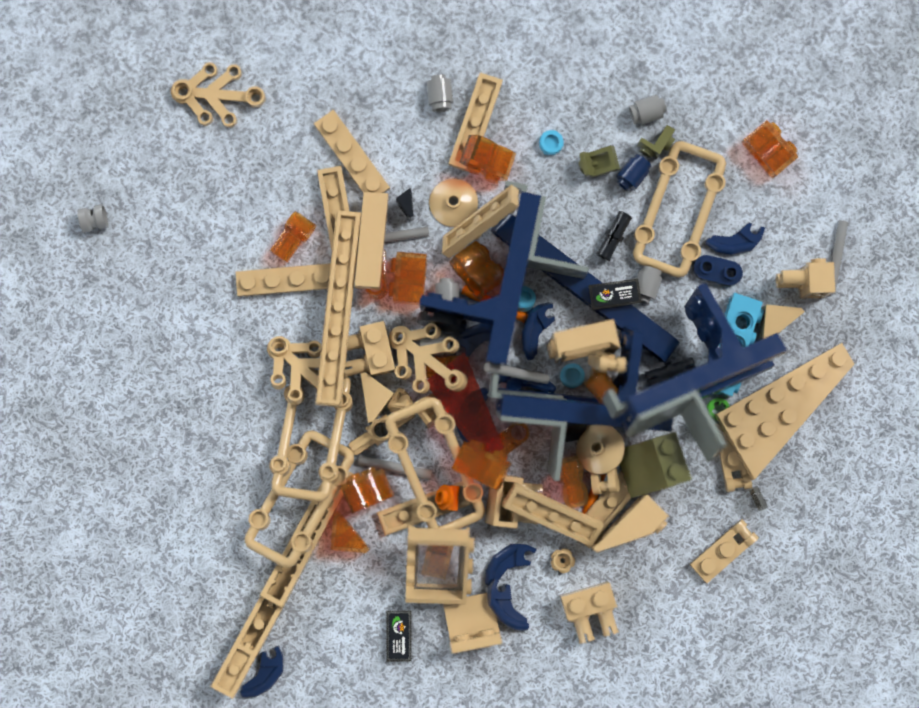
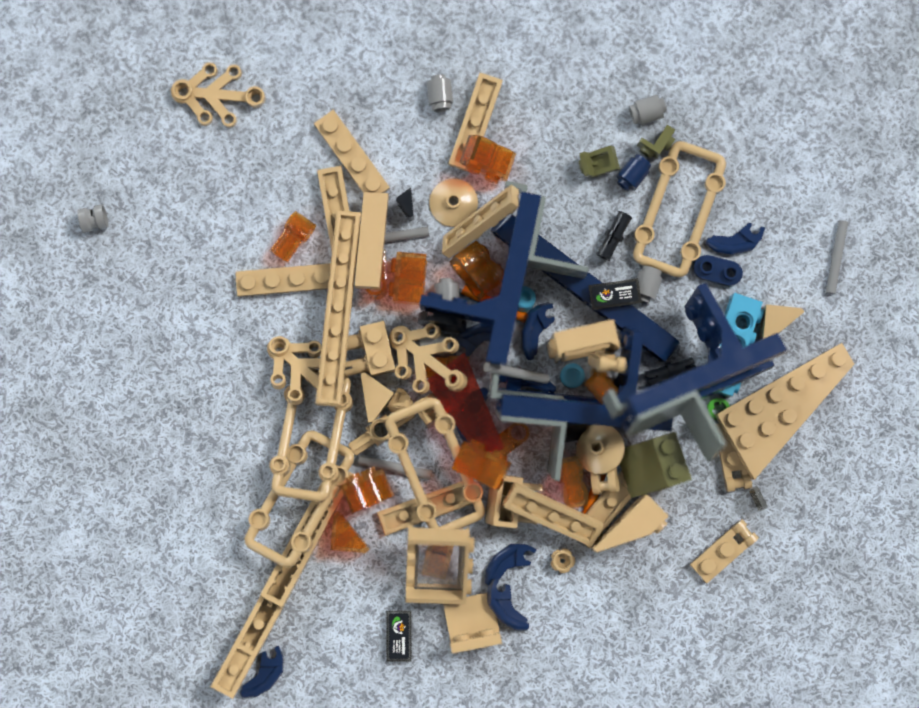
(447, 497): orange plate -> none
(551, 142): medium azure tile -> none
(587, 601): tan brick -> none
(770, 148): clear orange brick -> none
(813, 279): tan brick -> none

